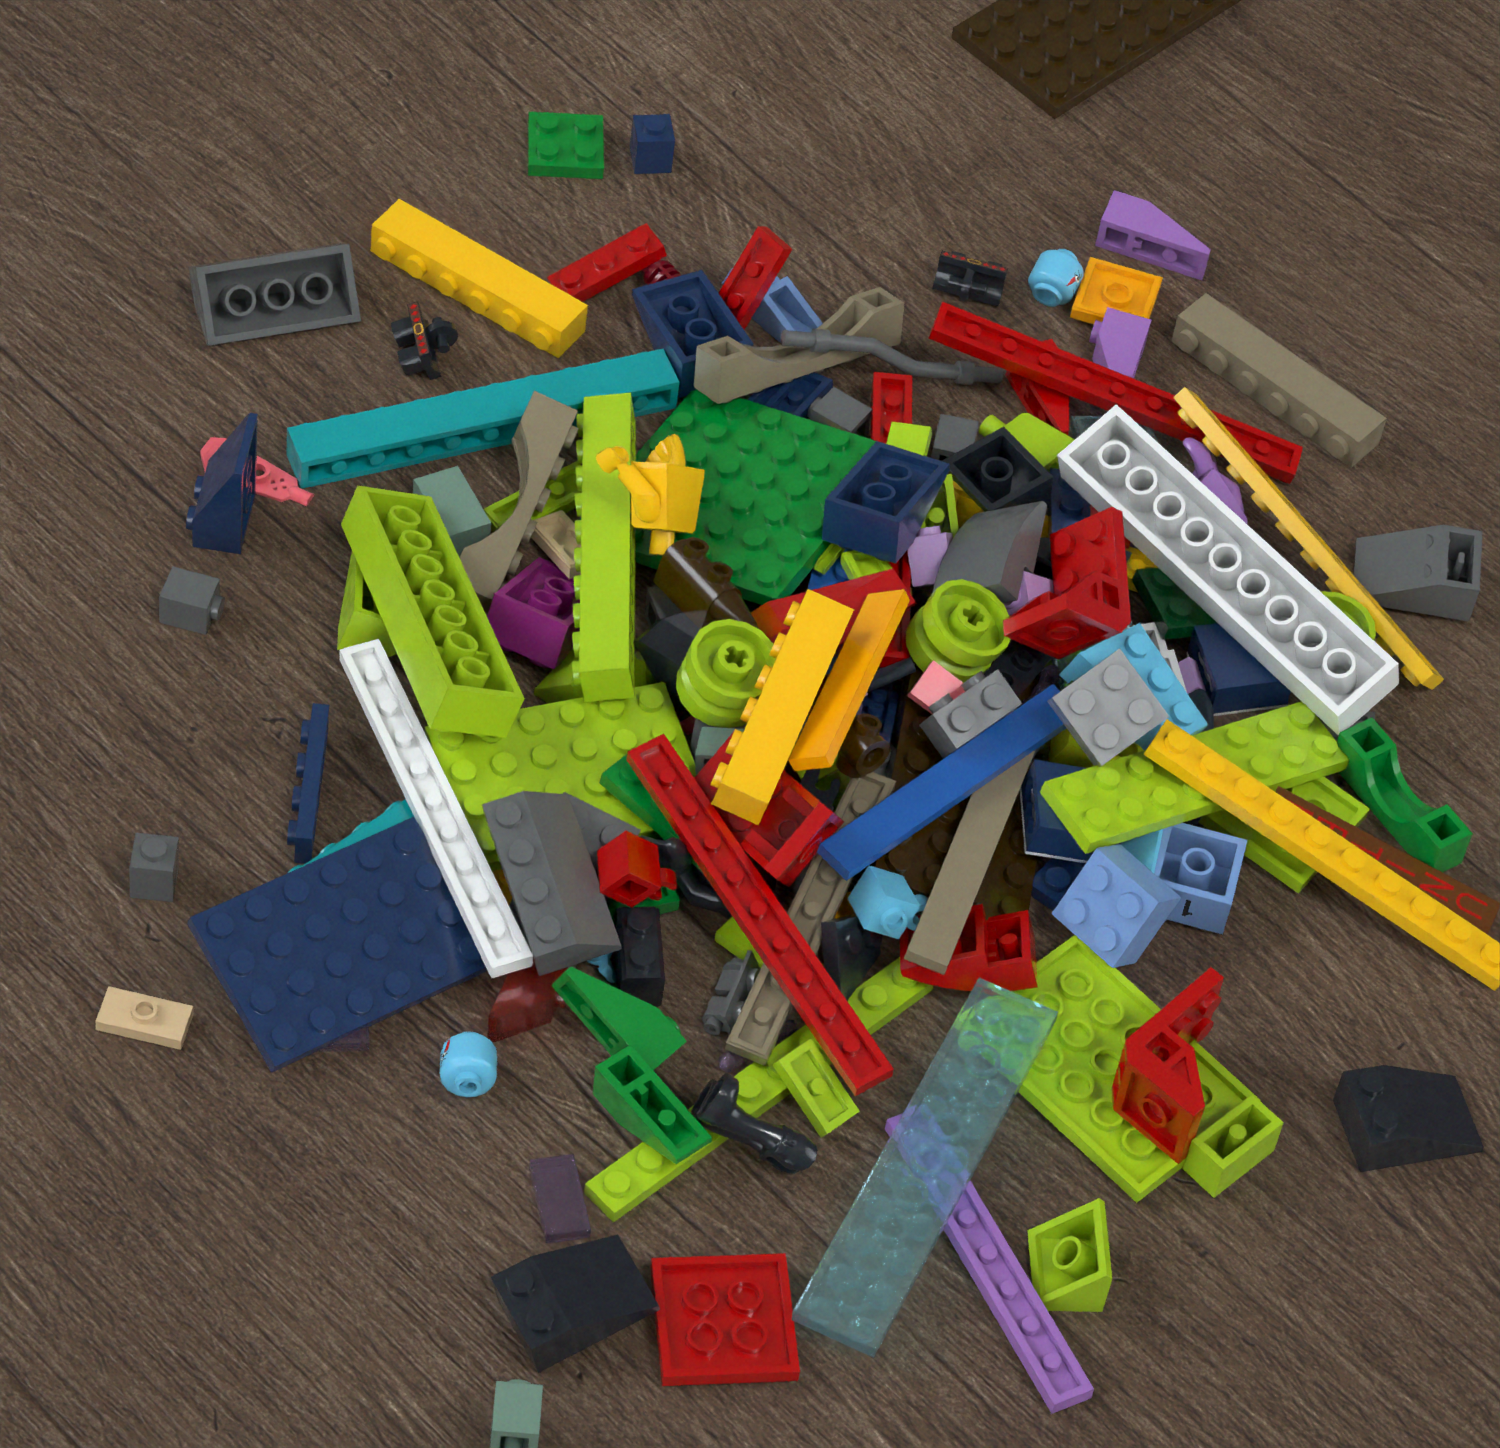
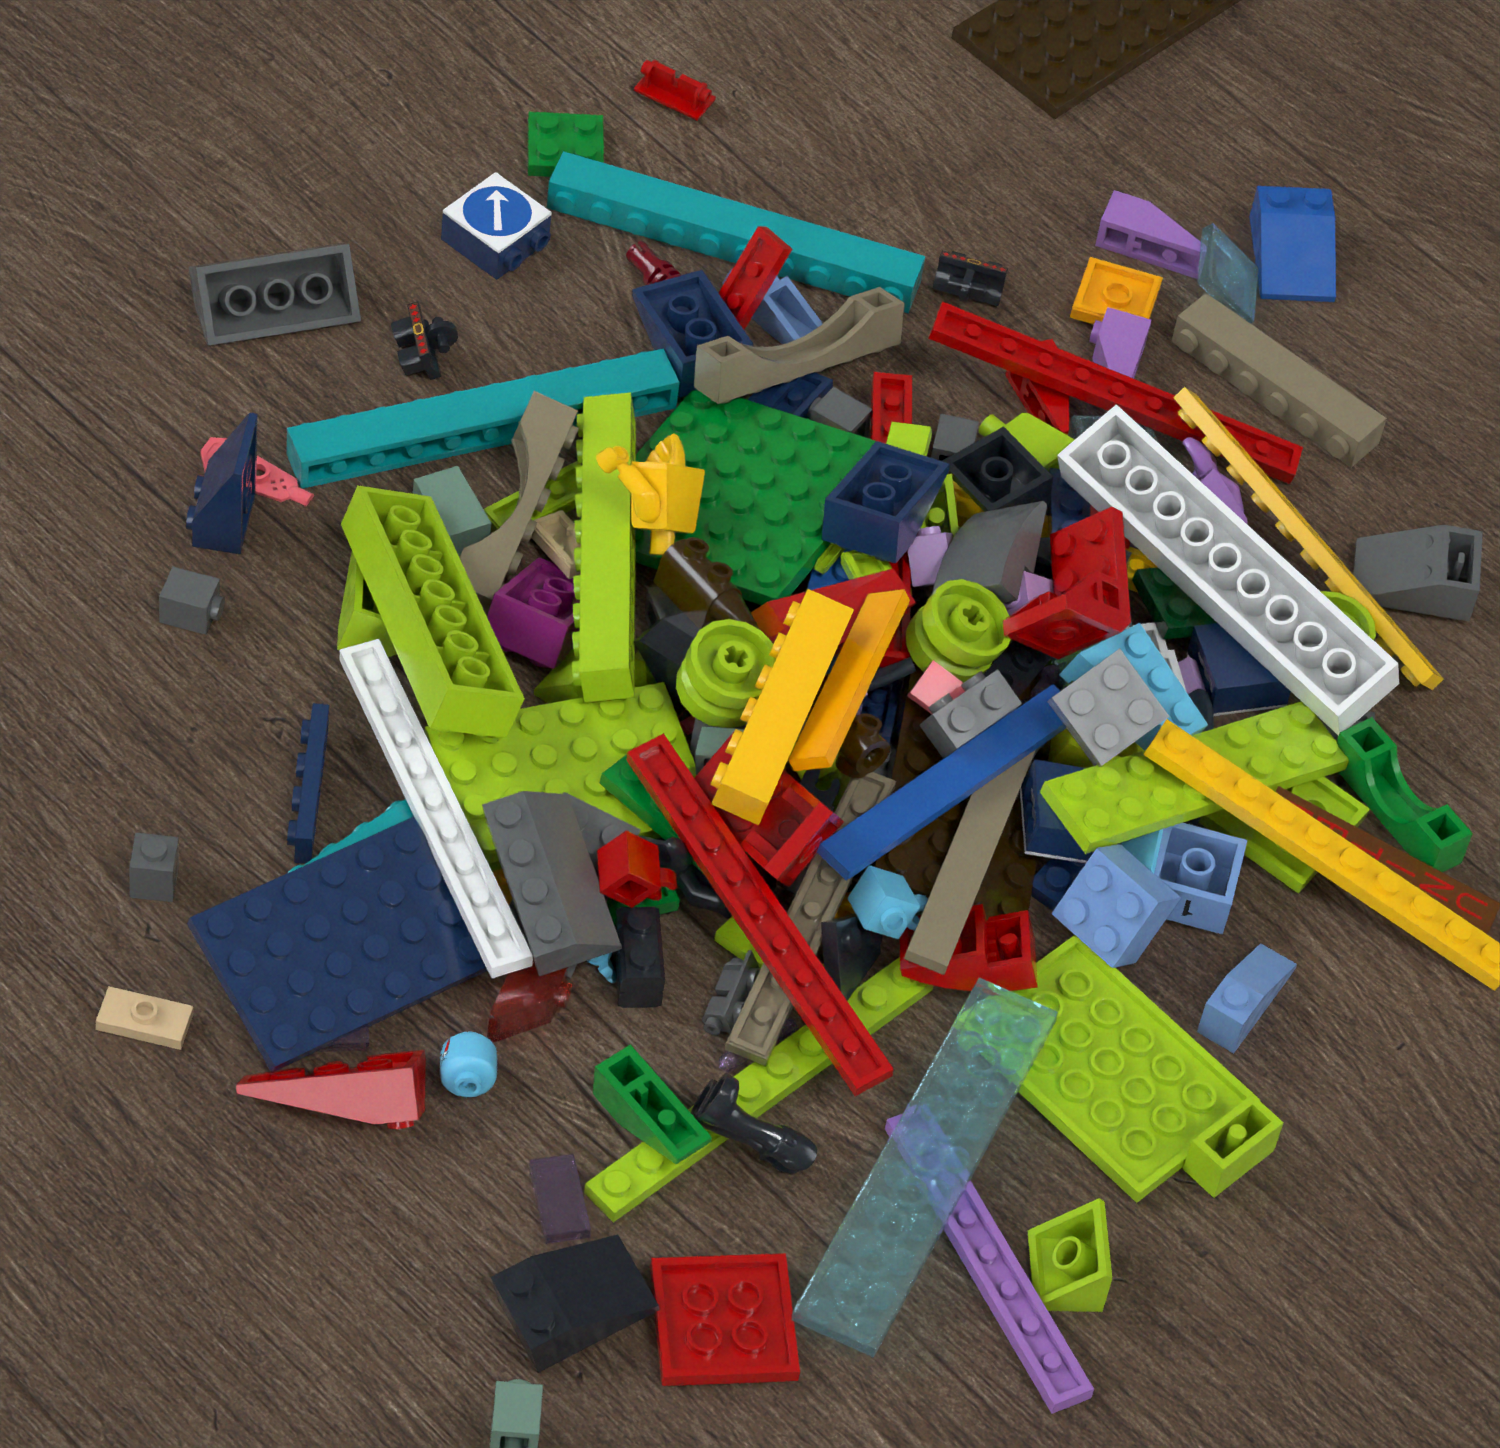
(377, 1091): none -> wedge
(478, 278): yellow brick -> none
(496, 226): none -> piece
(609, 264): red plate -> none
(619, 1017): green slope -> none
(652, 144): dark blue brick -> none
(679, 94): none -> red hinge
(725, 226): none -> teal brick
(815, 1087): lime plate -> none
(822, 341): dark grey bar -> none
(1055, 277): medium azure head -> none
(1158, 1070): red bracket -> none
(1227, 273): none -> clear light blue plate
(1244, 997): none -> medium blue slope
(1294, 243): none -> blue slope
(1403, 1116): black slope -> none

